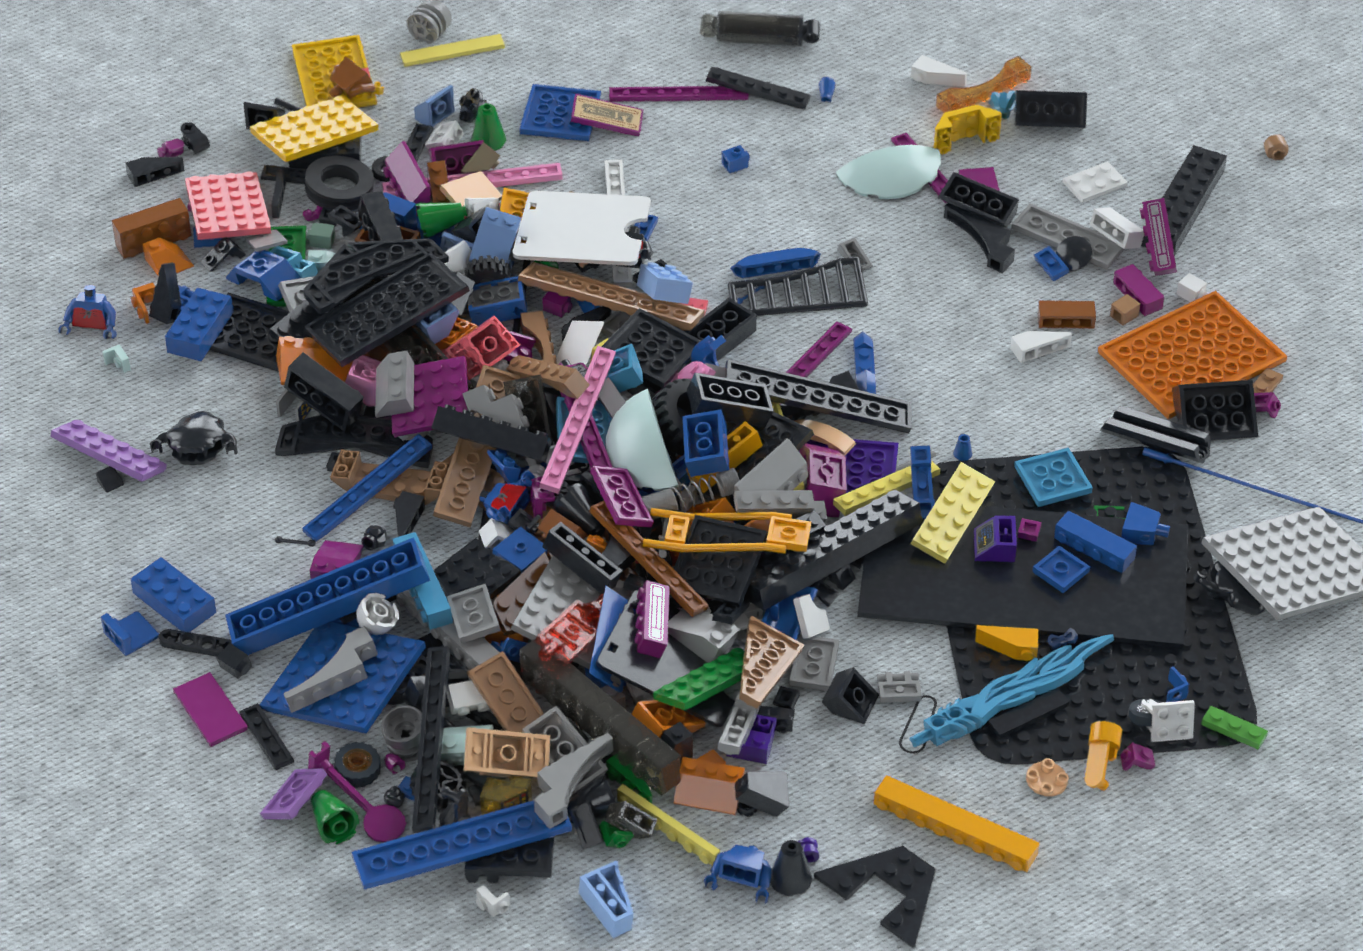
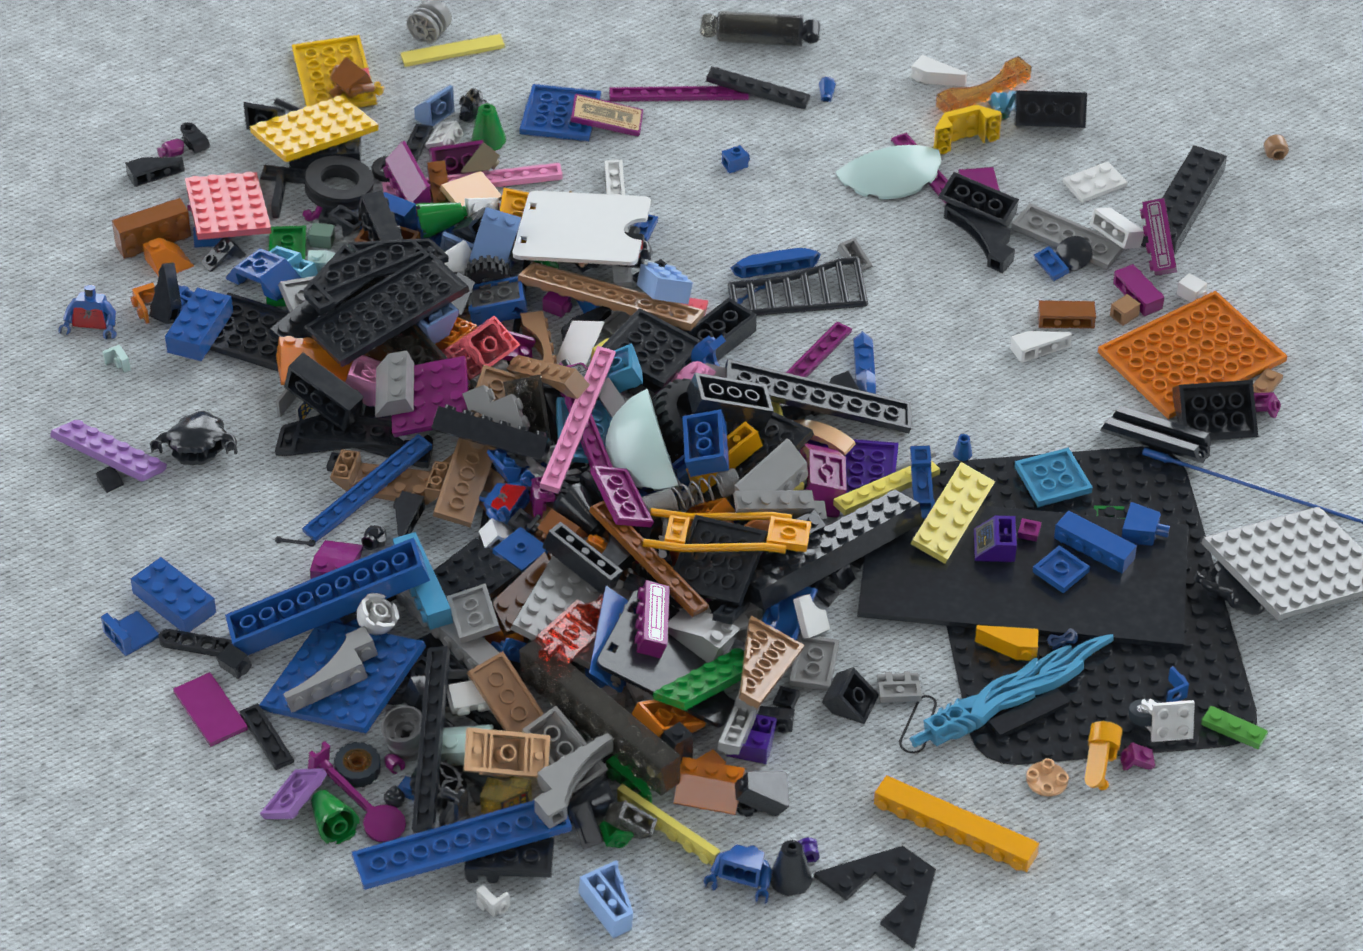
(266, 241): light grey piece -> none

